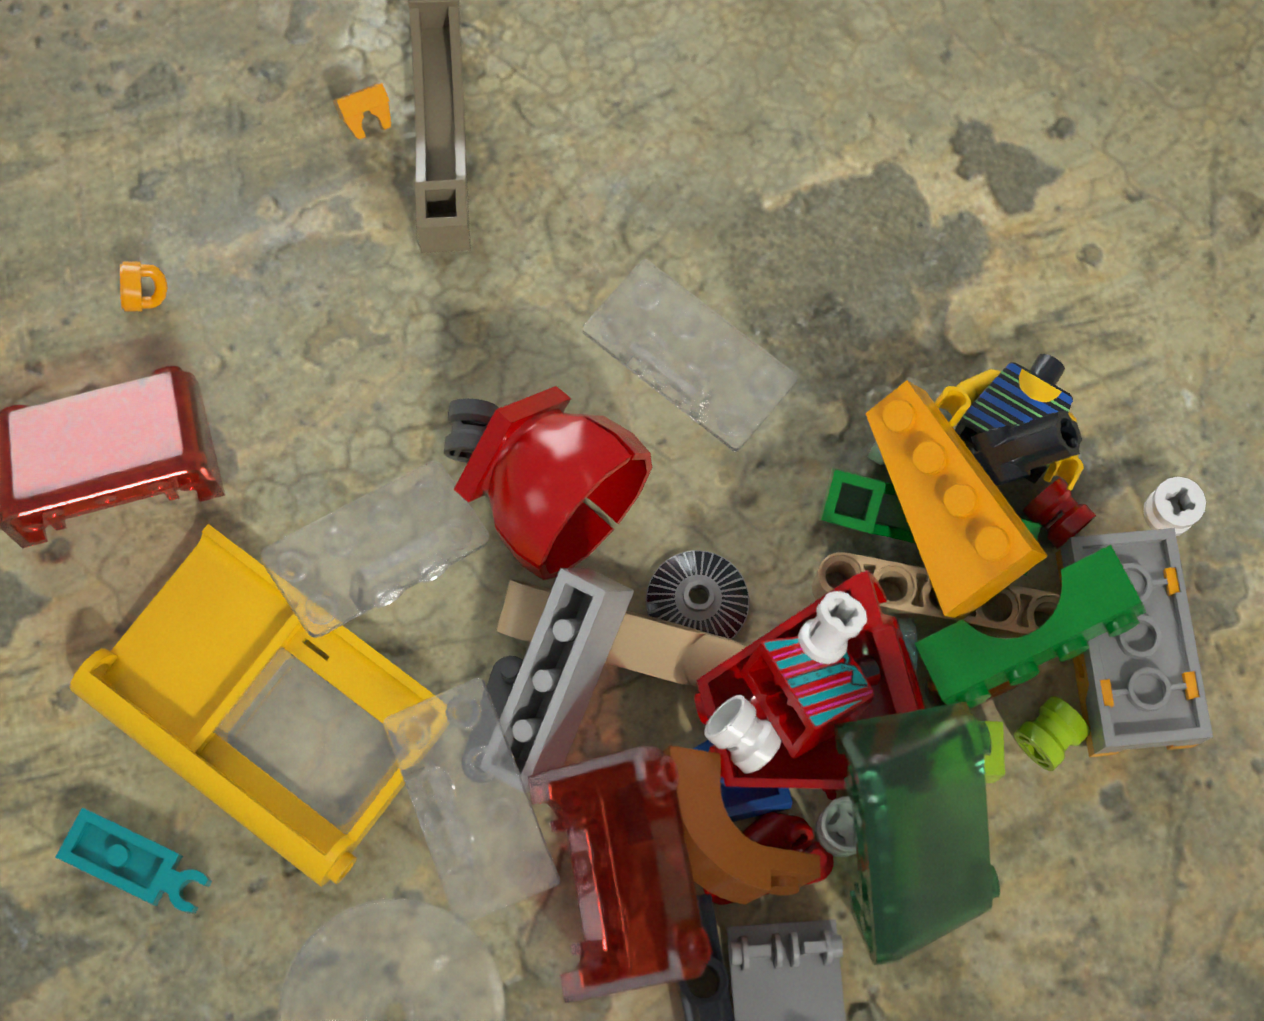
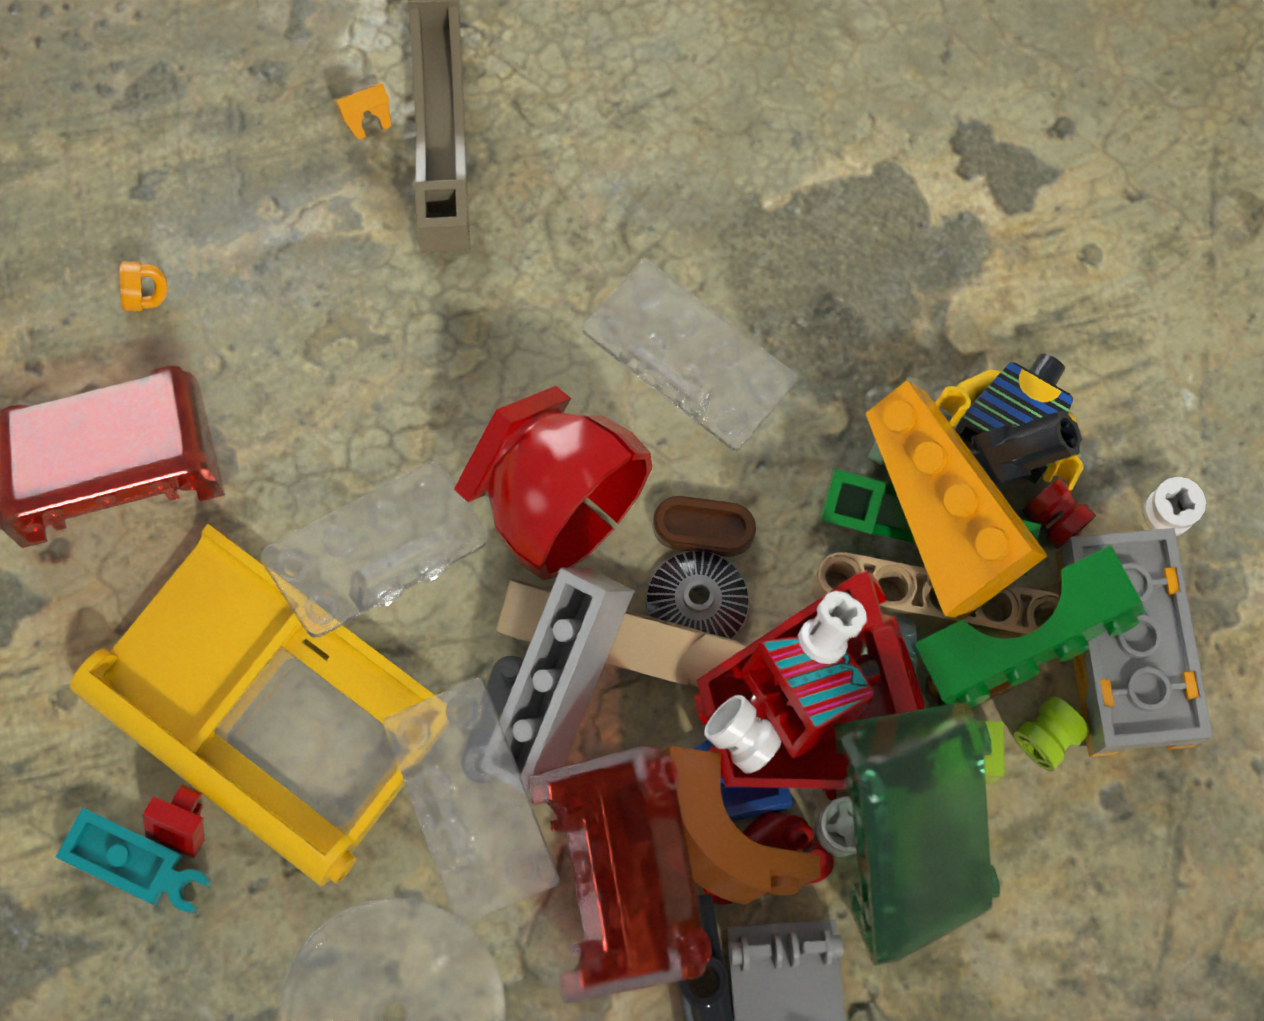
(176, 823): none -> red tile
(468, 423): dark grey wheel -> none
(704, 525): none -> reddish brown tile

